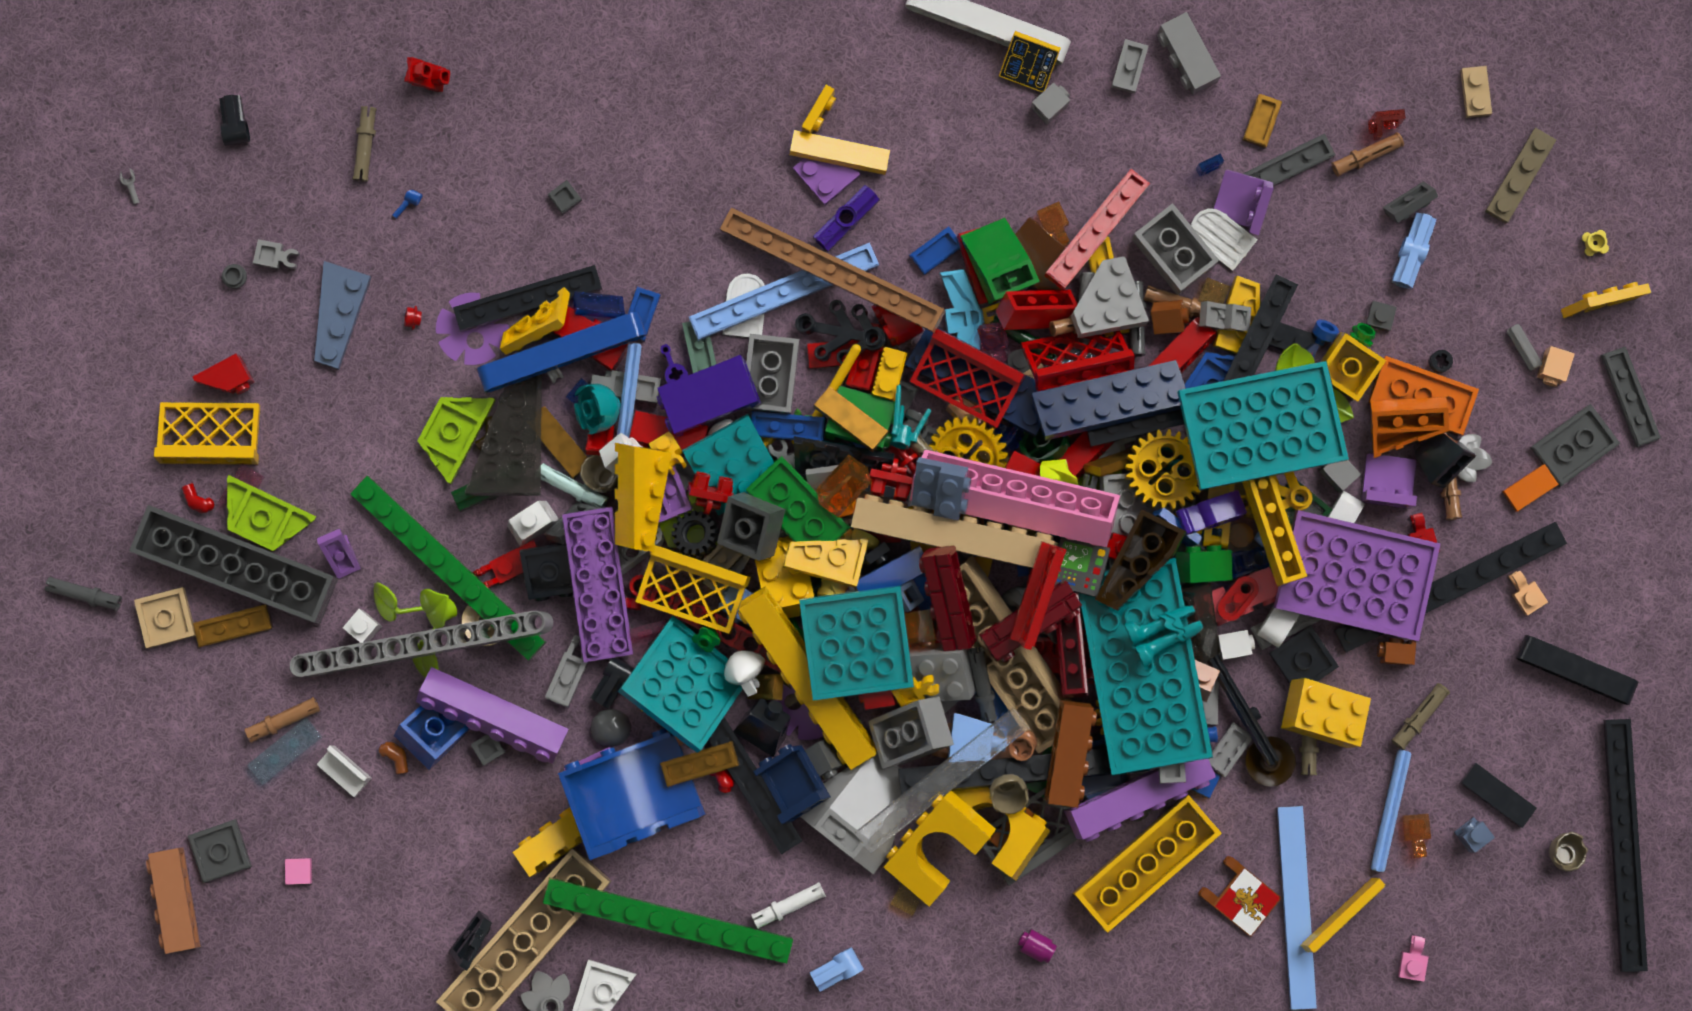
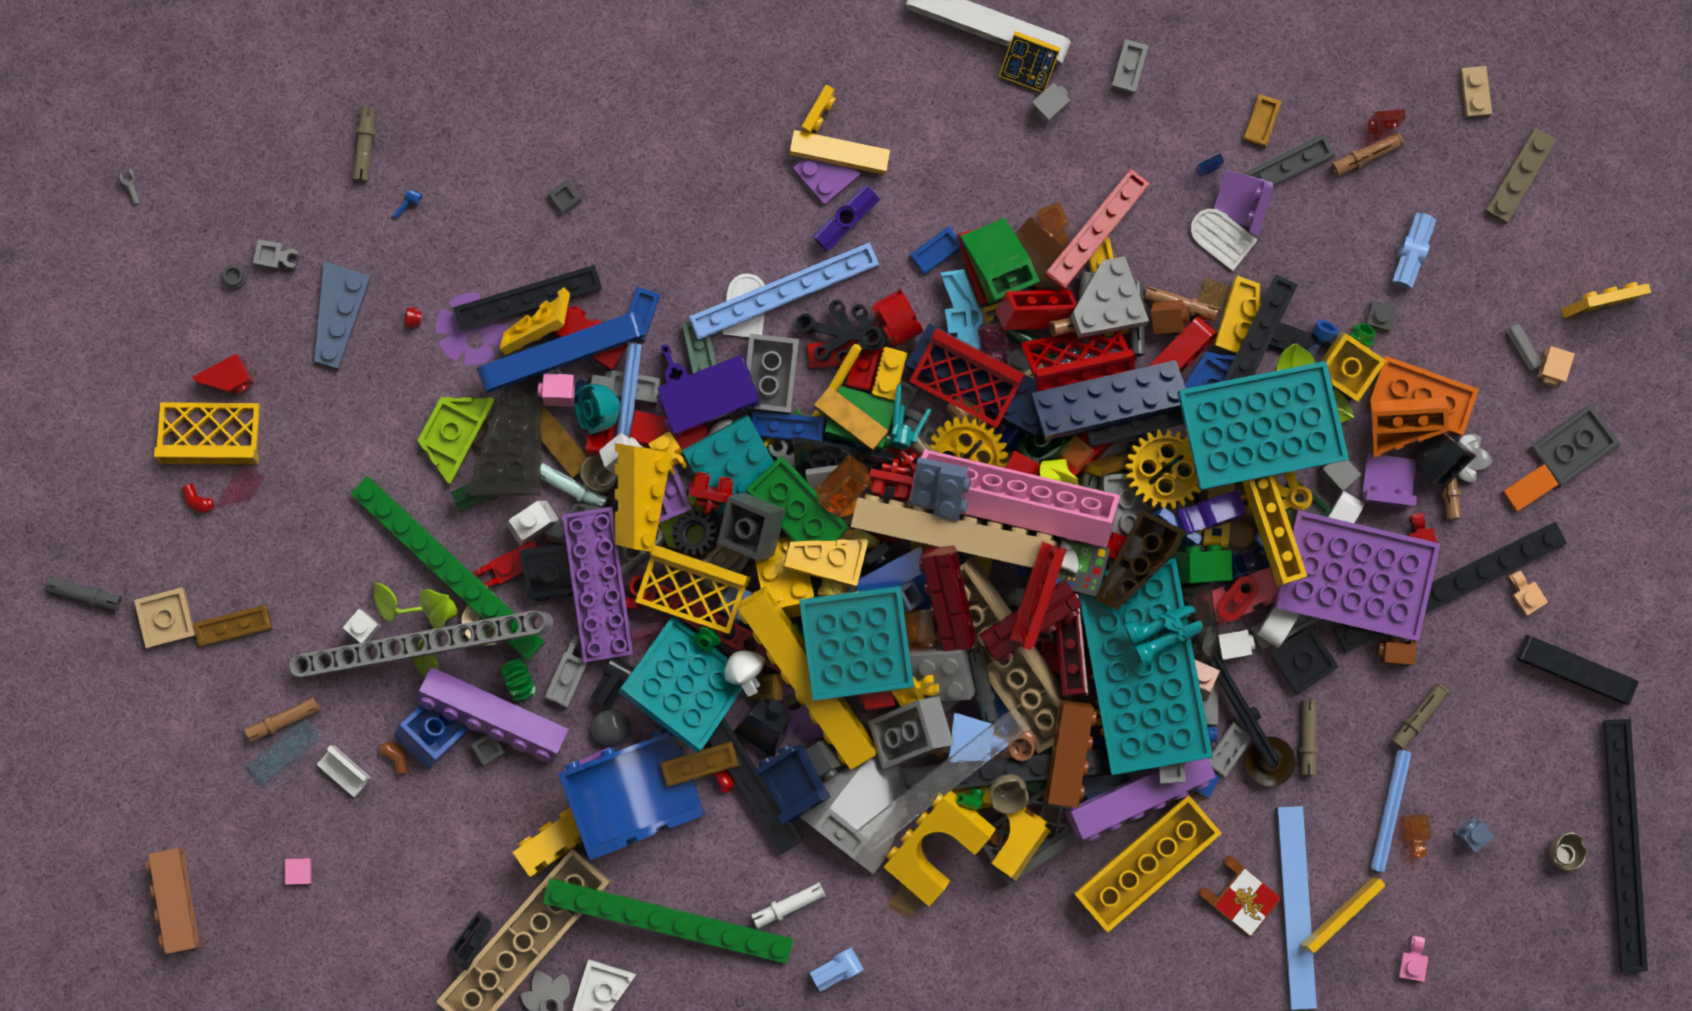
(219, 851): dark grey tile -> none
(233, 564): dark grey brick -> none
(234, 126): black piece -> none
(262, 516): lime wing -> none
(339, 553): medium lavender slope -> none
(426, 75): red hips -> none
(518, 680): none -> green gear
(557, 390): none -> bright pink brick
(598, 305): clear blue tile -> none
(833, 270): medium nougat plate -> none
(971, 801): none -> green arm
(1036, 946): magenta brick -> none
(1070, 559): none -> white tile
(1076, 452): none -> clear yellow tile
(1175, 249): light grey brick -> none
(1188, 53): light grey brick -> none
(1225, 316): light grey slope -> none
(1326, 713): yellow brick -> none
(1411, 201): dark grey plate -> none
(1448, 359): black bush -> none
(1498, 795): black tile -> none
(1600, 237): light yellow plate -> none
(1630, 396): dark grey tile -> none

